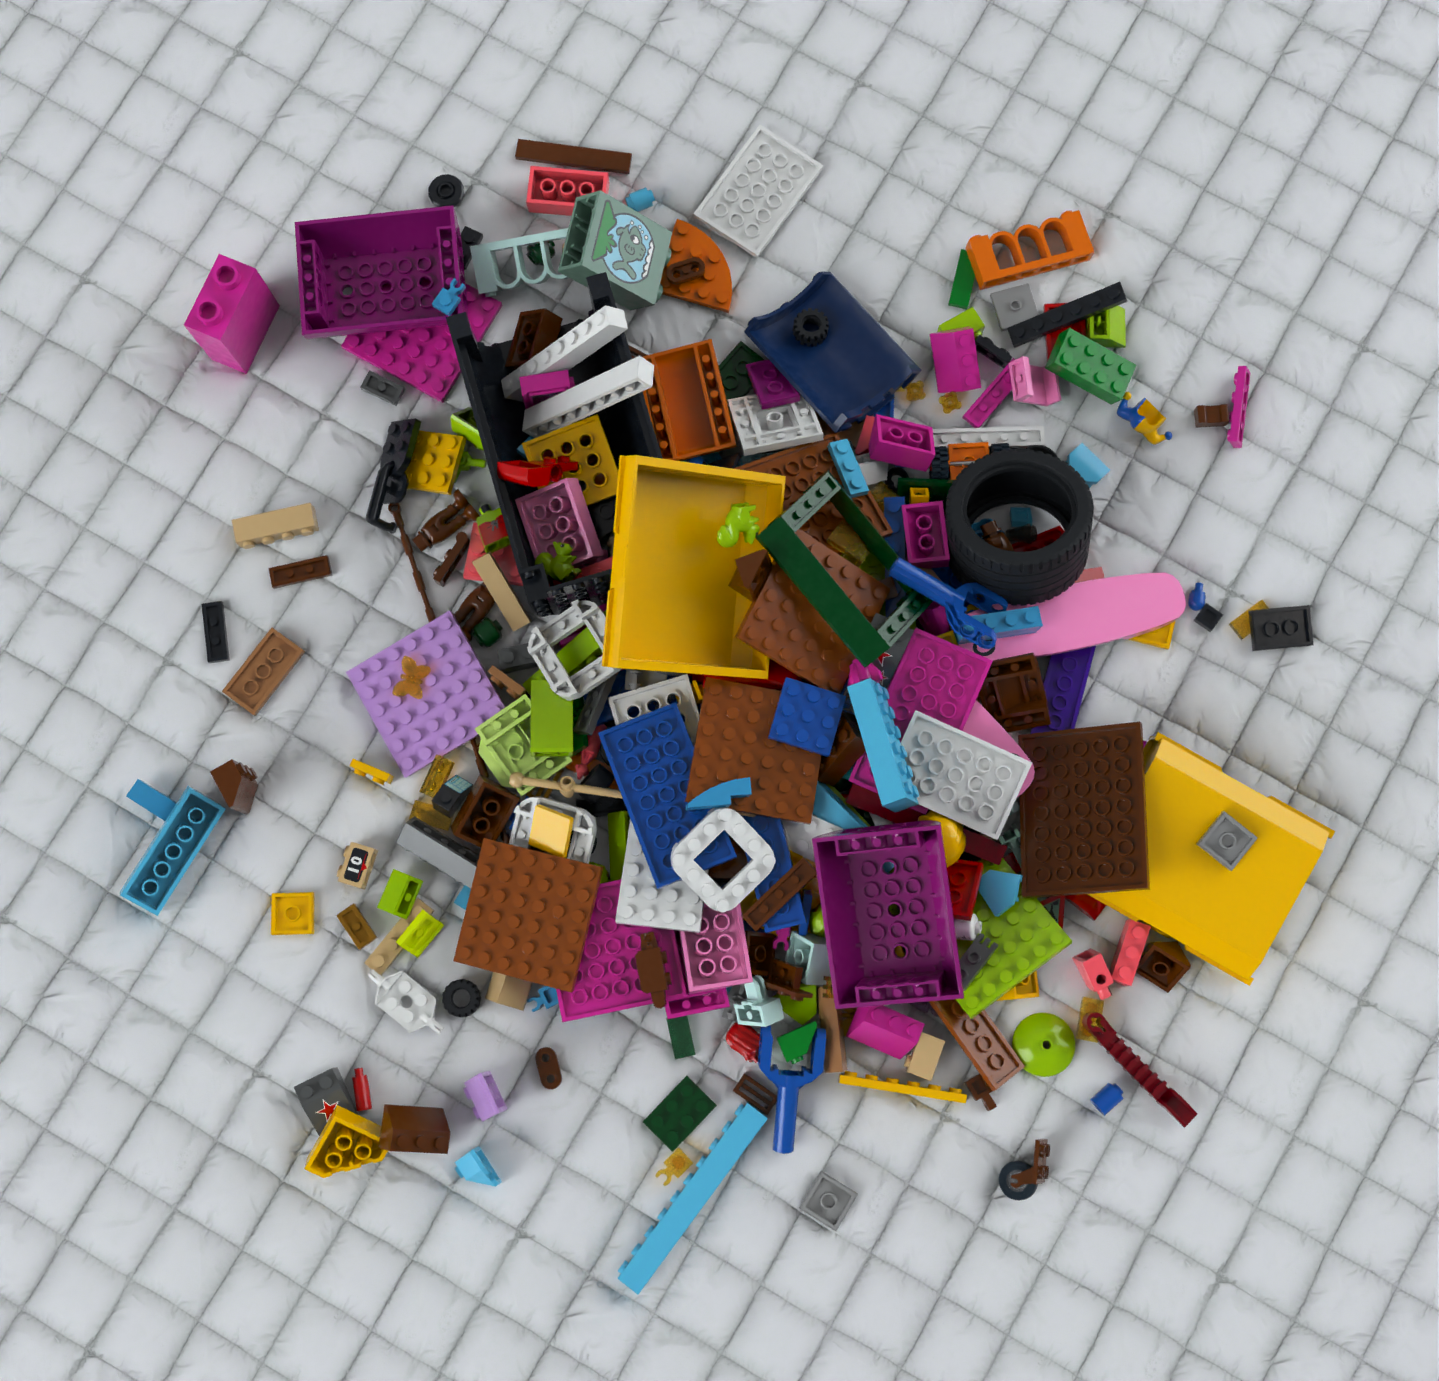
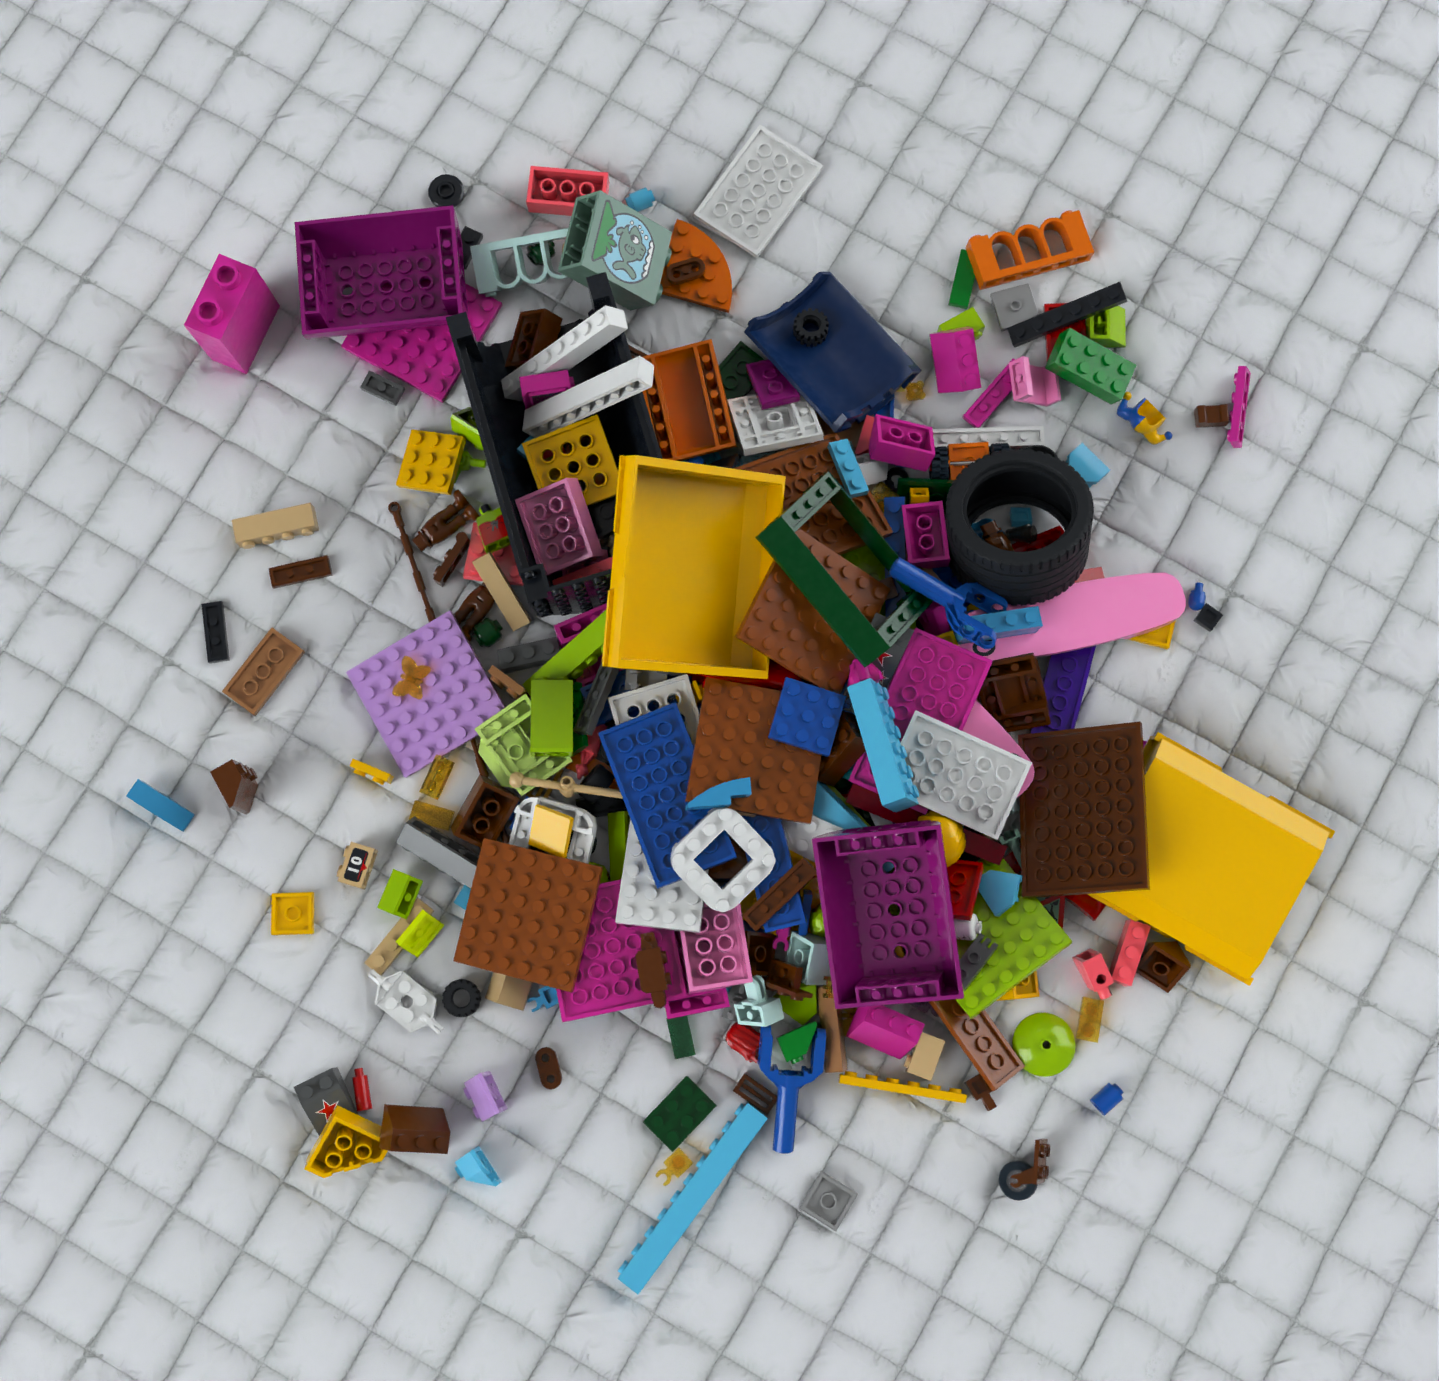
(172, 850): medium azure brick -> none
(356, 926): pearl gold plate -> none
(391, 479): black plate -> none
(448, 299): dark azure plate -> none
(451, 795): black slope -> none
(535, 472): red plate -> none
(557, 629): white plate -> none
(560, 566): lime animal -> none
(573, 156): reddish brown tile -> none
(738, 521): lime animal -> none
(751, 573): reddish brown slope -> none
(848, 543): clear yellow slope -> none
(952, 396): clear yellow plate -> none
(988, 349): black plate -> none
(1122, 1054): dark red piece -> none
(1227, 840): light grey plate -> none
(1241, 624): clear yellow tile -> none
(1280, 628): black tile -> none

